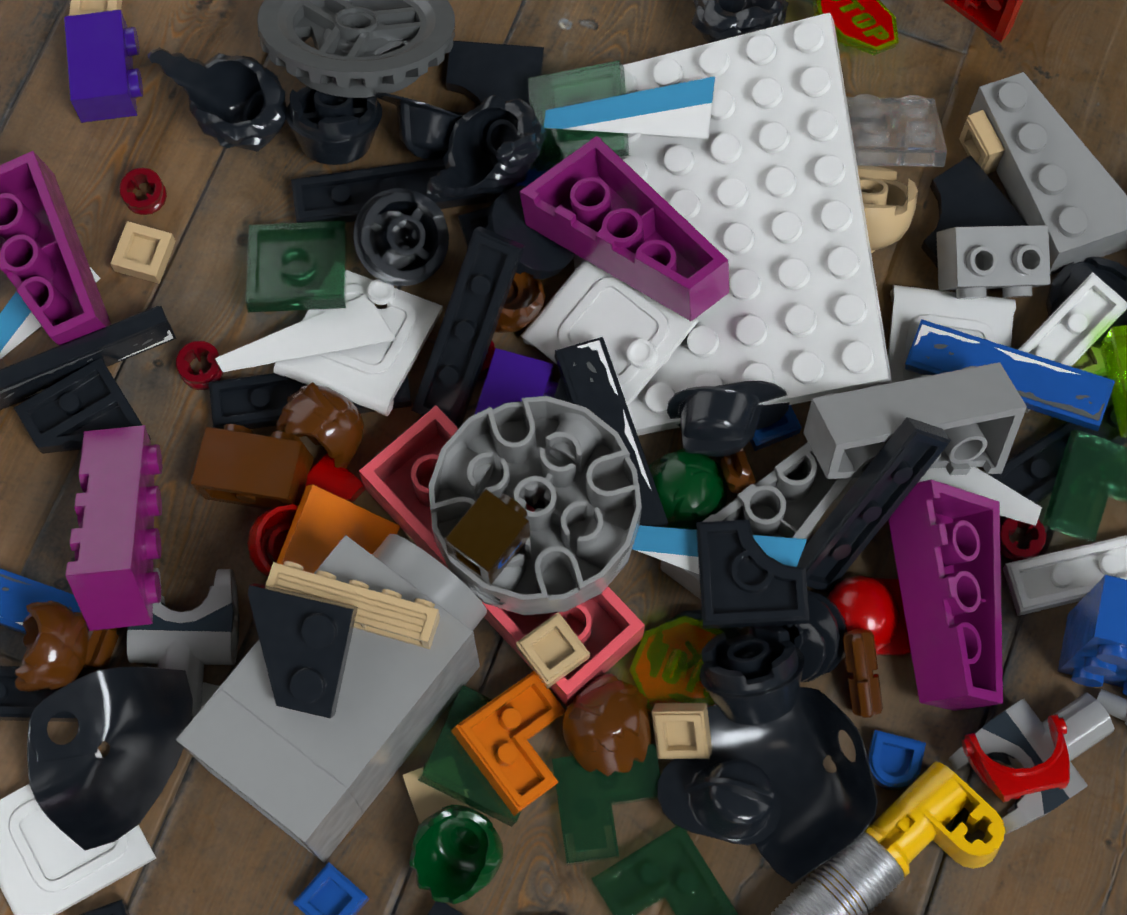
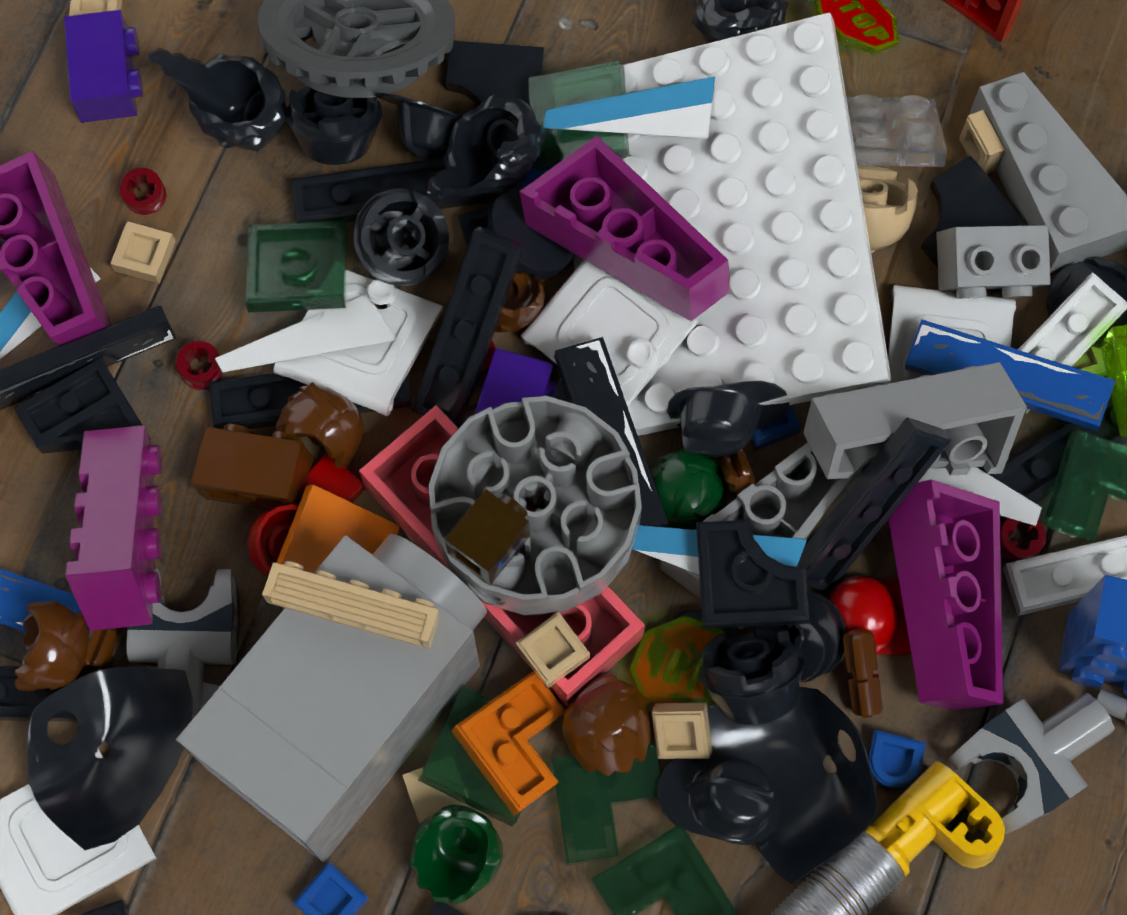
(303, 646): black wing -> none
(1013, 783): red helmet -> none

